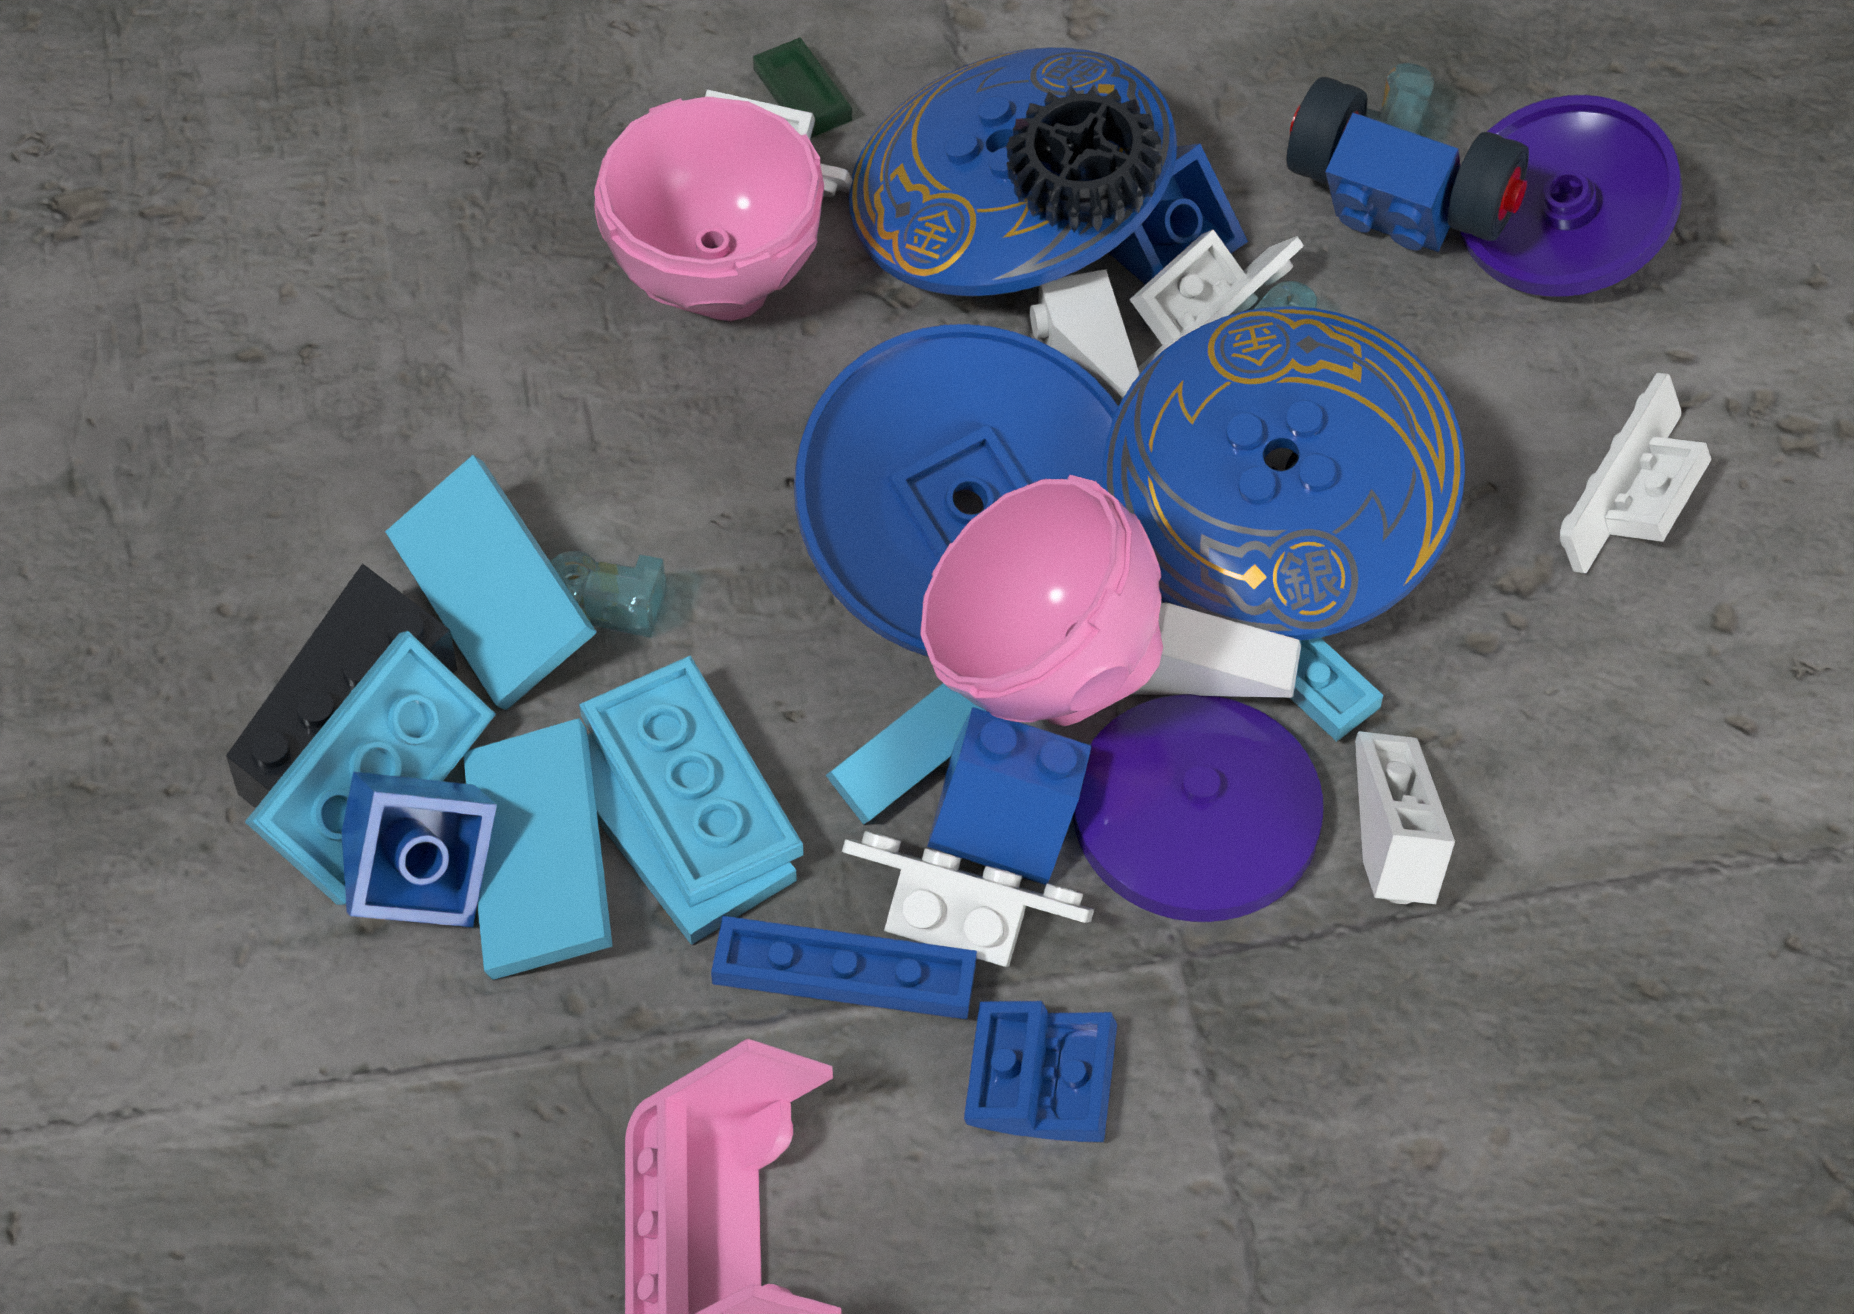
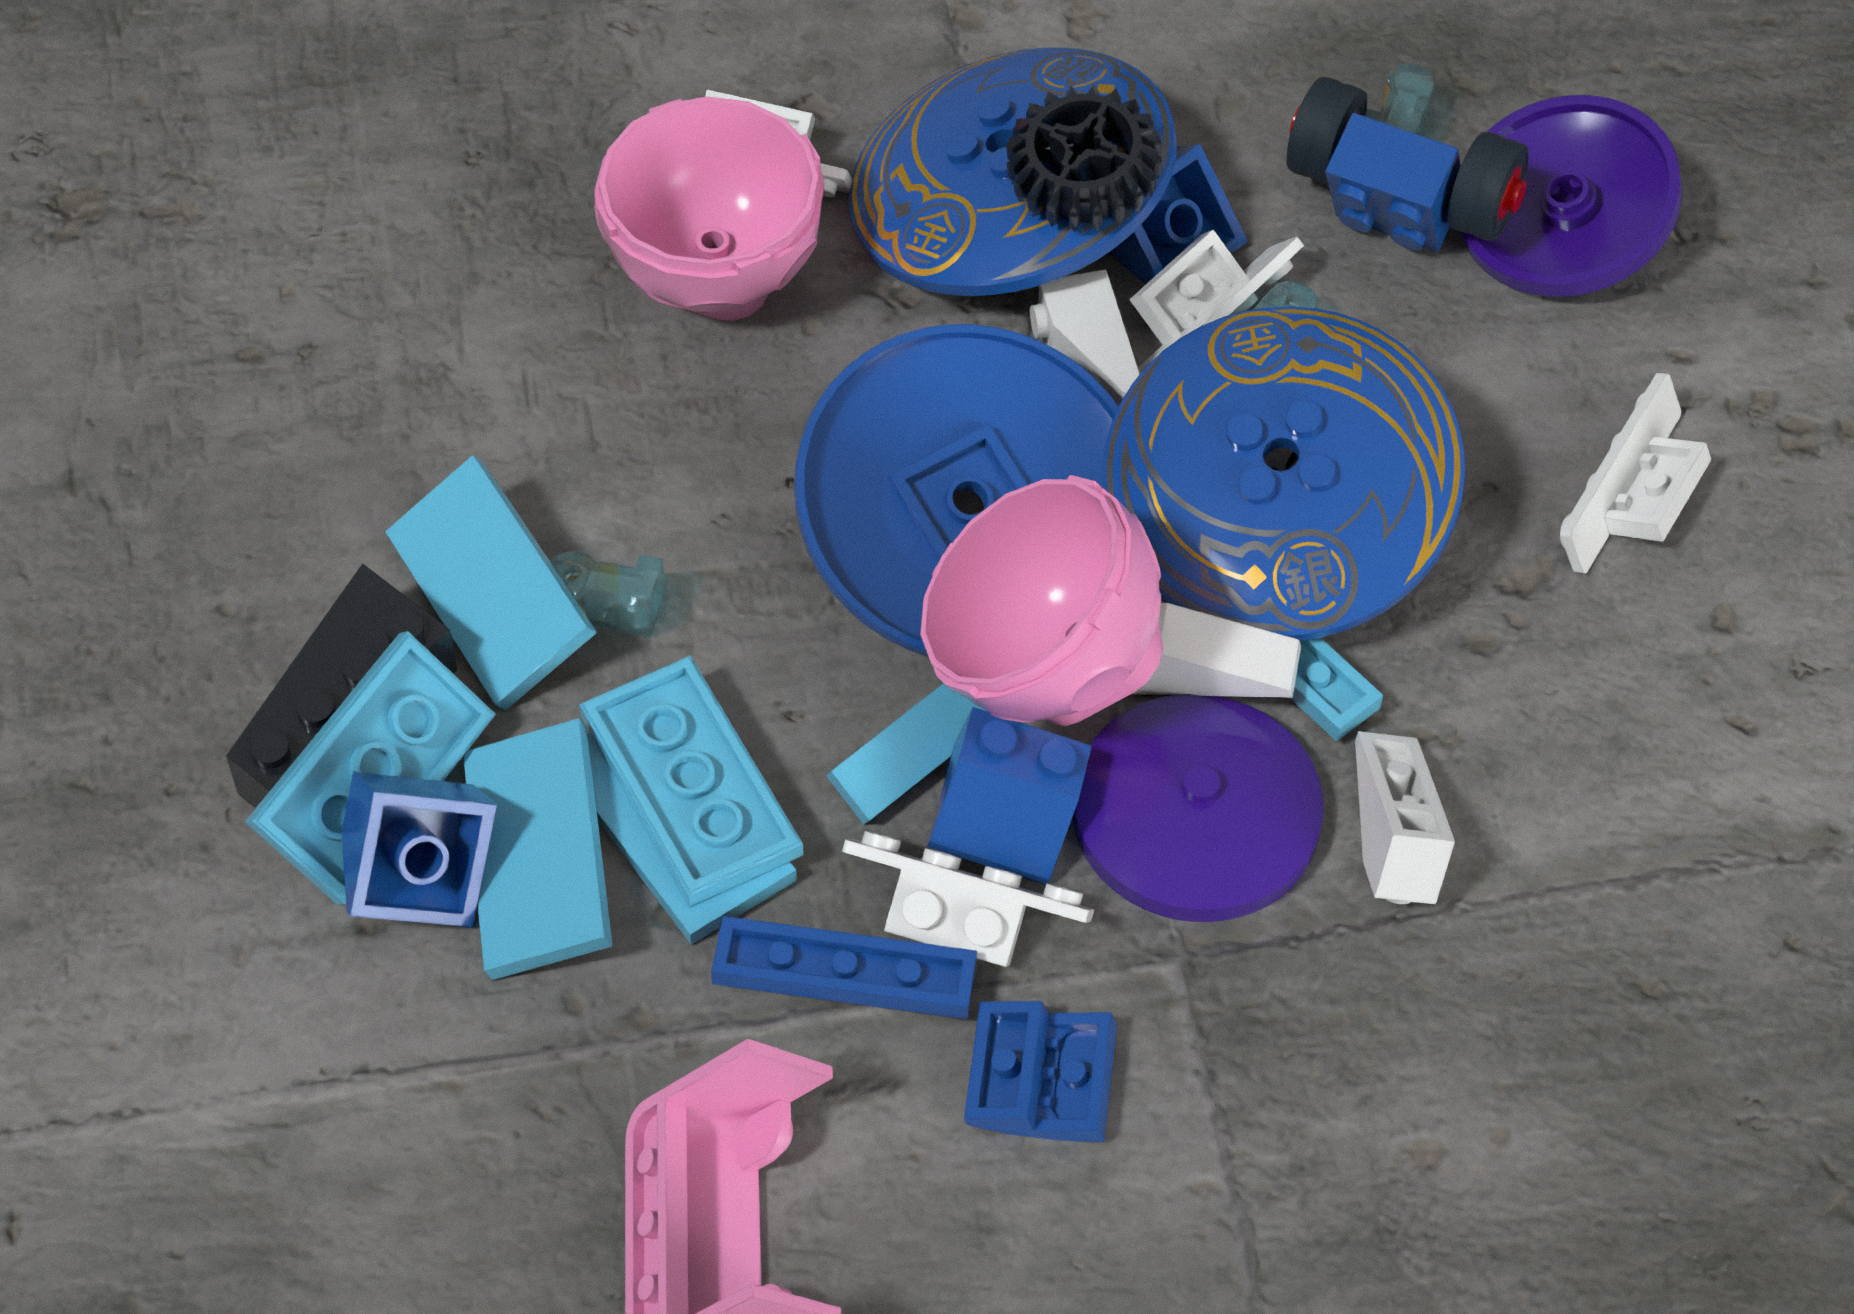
(802, 84): clear green tile -> none

